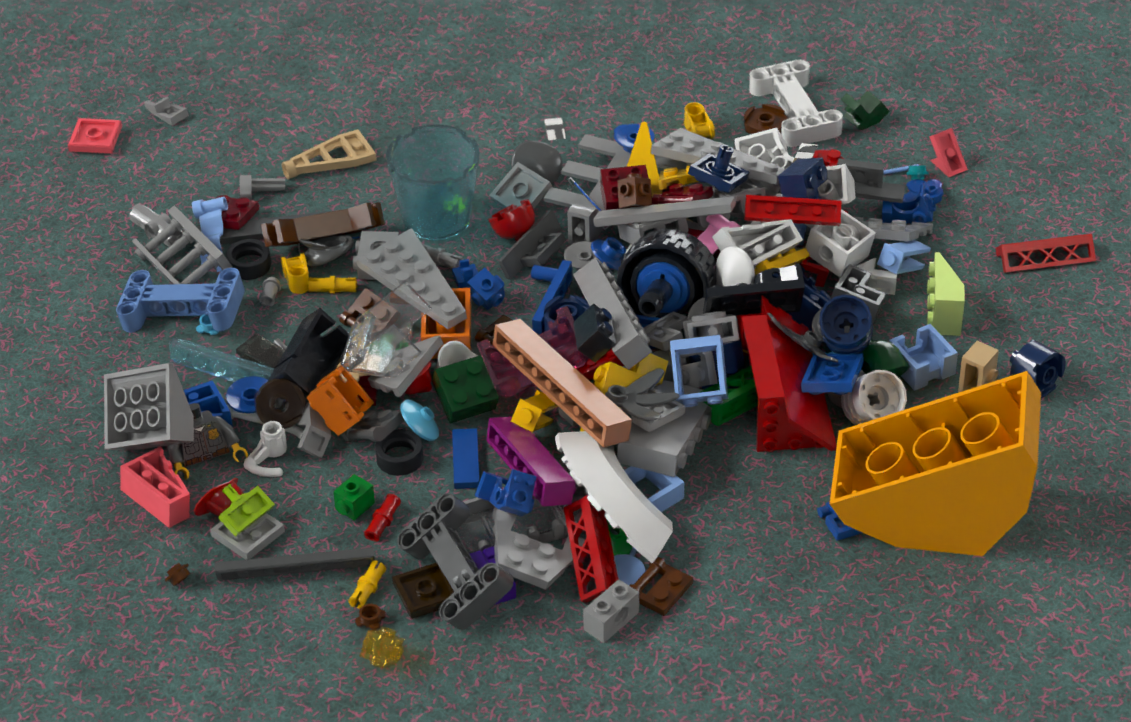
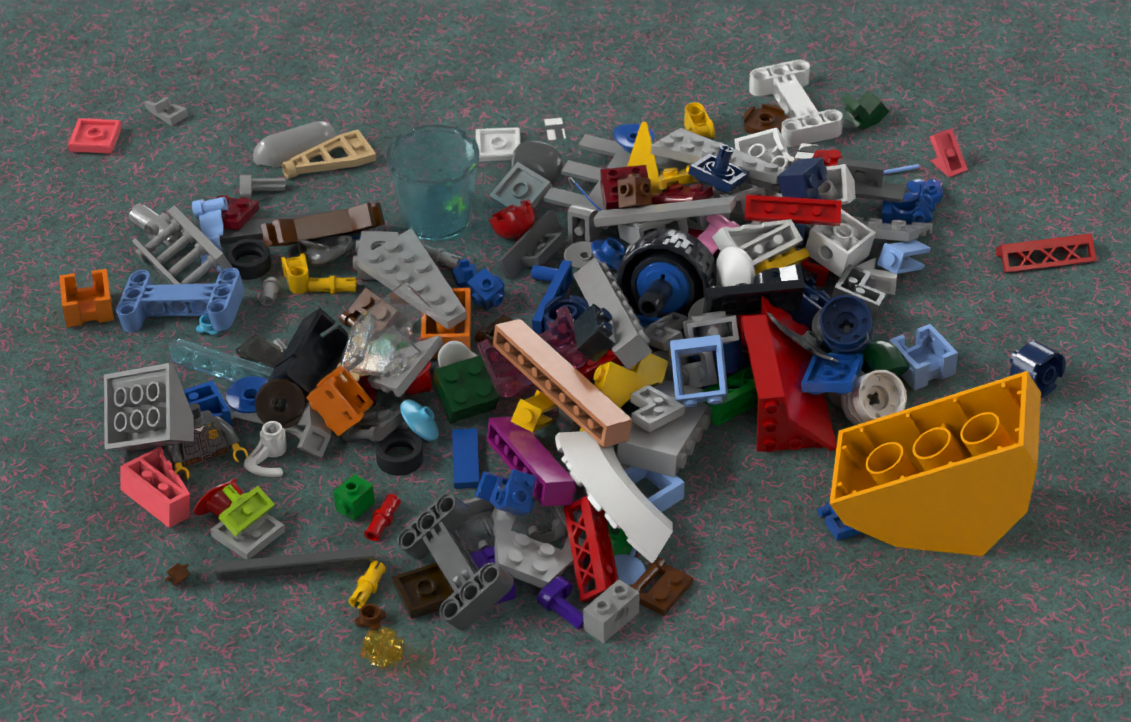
(88, 302): none -> orange piece
(290, 143): none -> light grey brick
(497, 143): none -> white tile
(554, 597): none -> dark purple piece
(633, 399): dark grey plant -> none
(917, 171): teal plate -> none
(945, 298): yellowish green slope -> none
(978, 366): tan brick -> none

